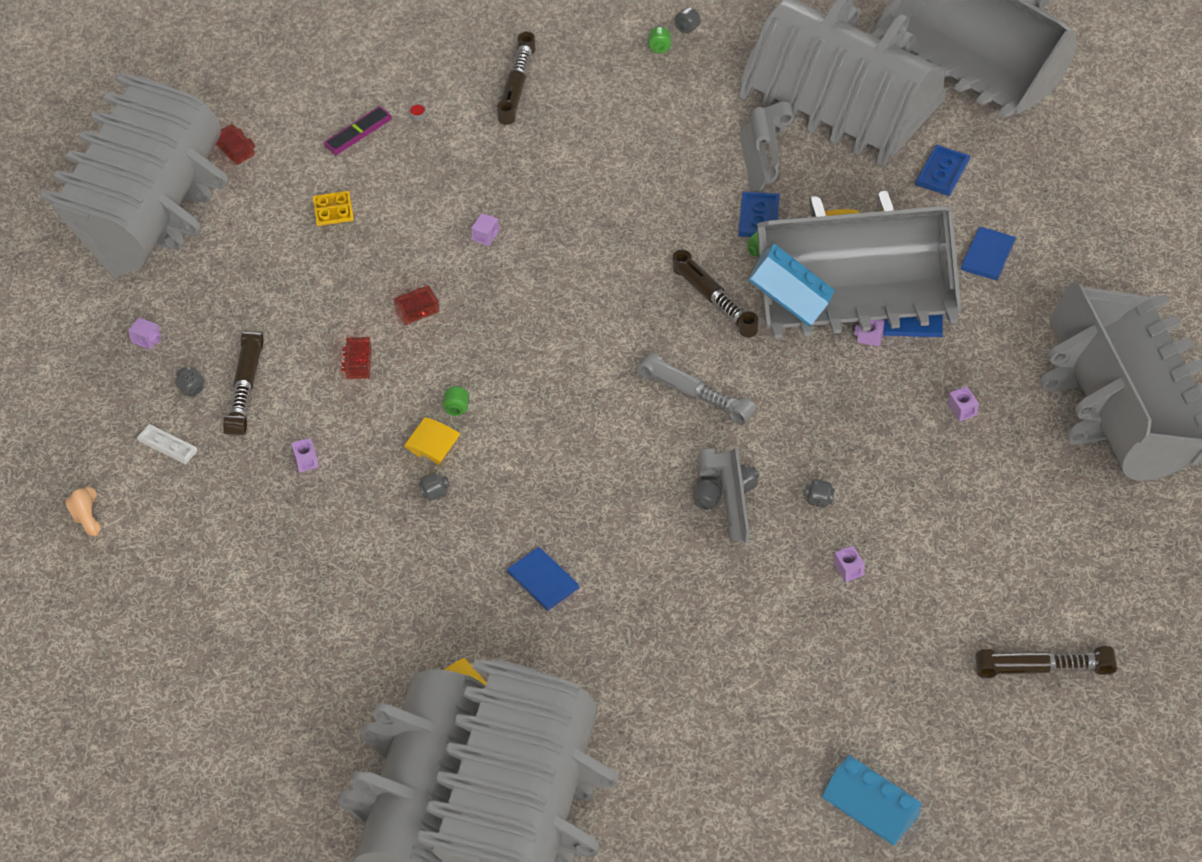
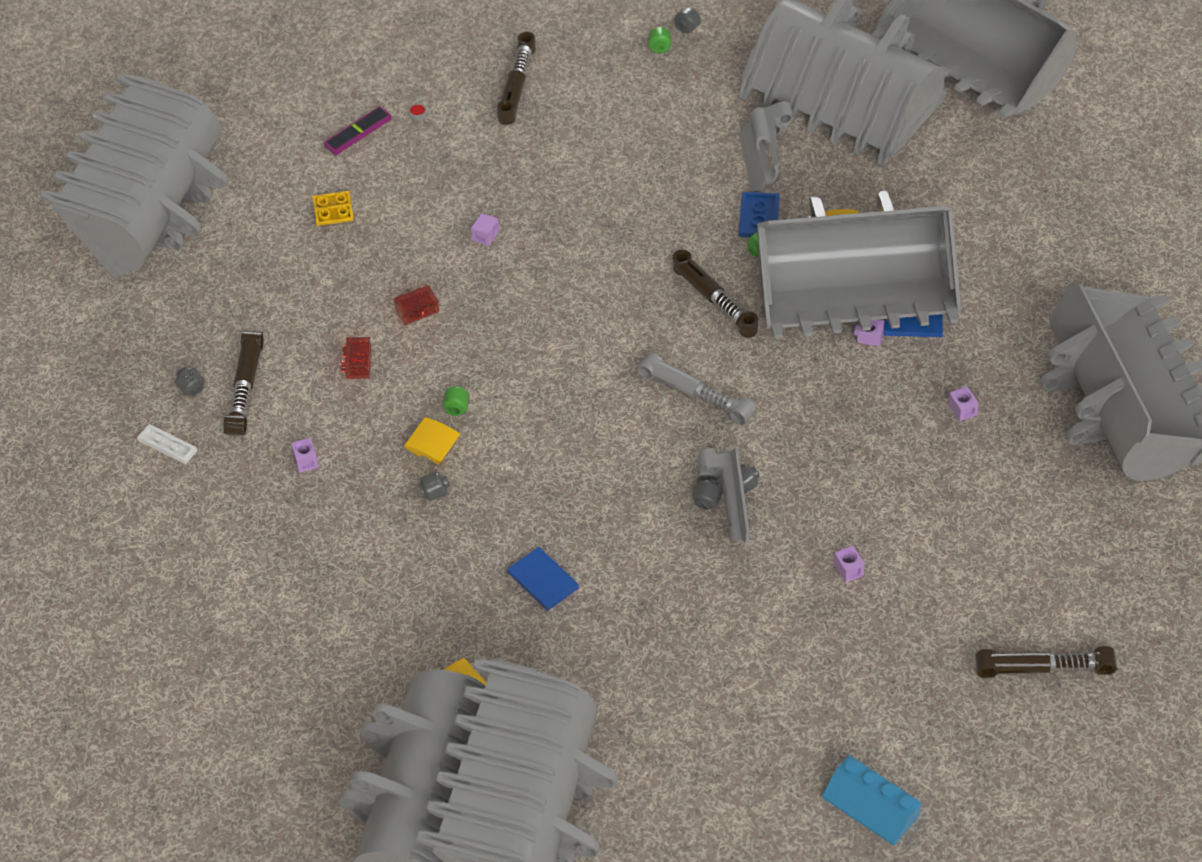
(80, 508): light nougat head -> none
(144, 333): lavender brick -> none
(235, 144): clear red brick -> none
(791, 284): slope -> none
(819, 493): dark grey head -> none
(942, 170): blue tile -> none
(988, 253): blue tile -> none

